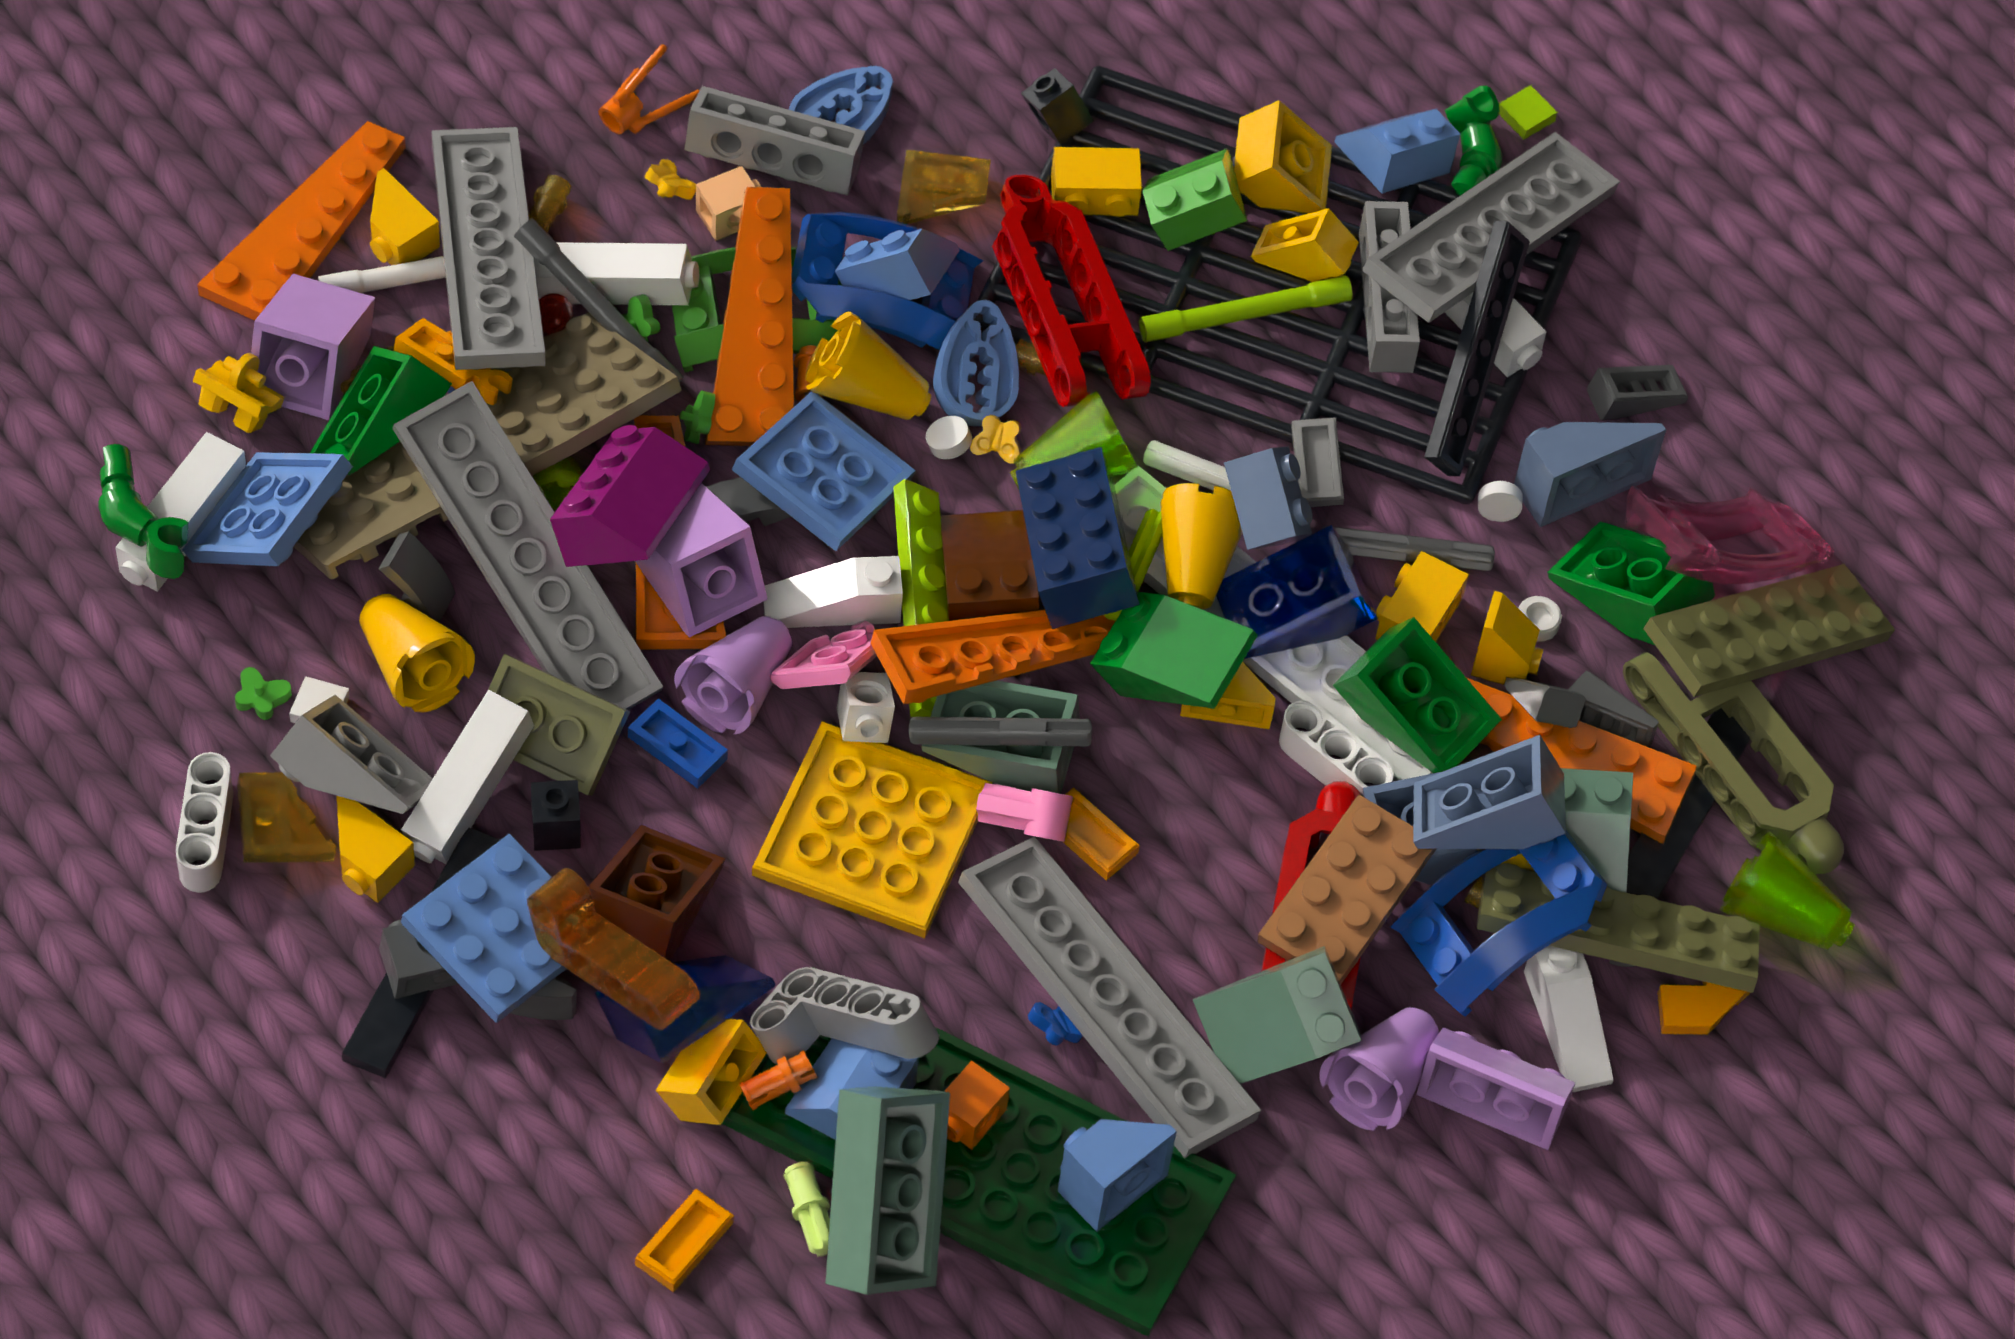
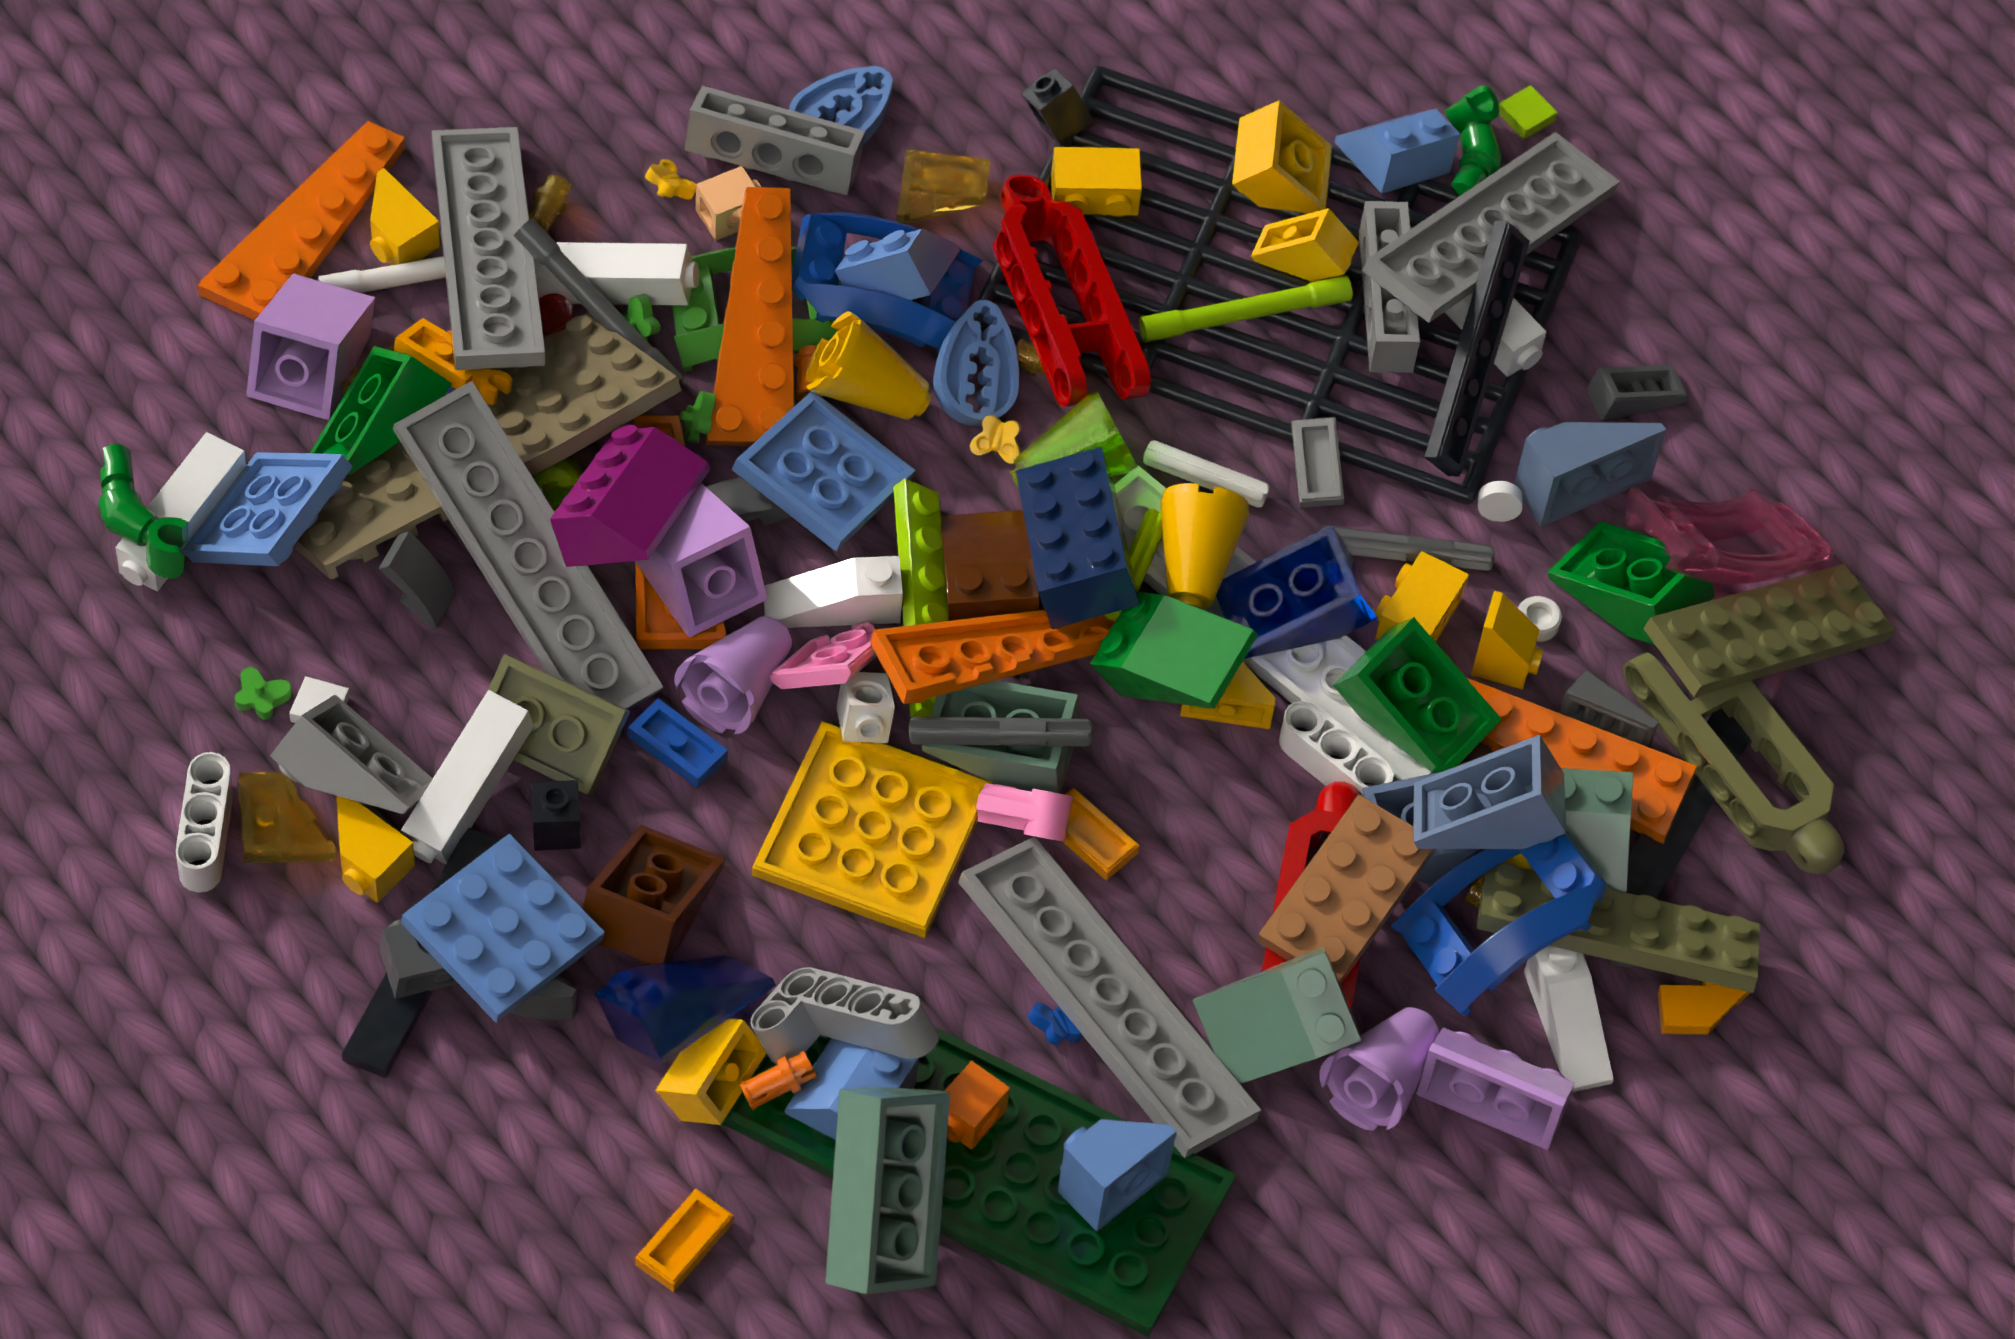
(240, 385): yellow hips -> none
(415, 653): yellow cone -> none
(605, 954): clear orange beam -> none
(624, 108): orange plant -> none
(809, 1206): yellowish green axle -> none
(948, 437): white tile -> none
(1194, 200): bright green slope -> none
(1269, 498): sand blue slope -> none
(1547, 702): dark grey slope -> none
(1787, 897): clear neon green cone -> none

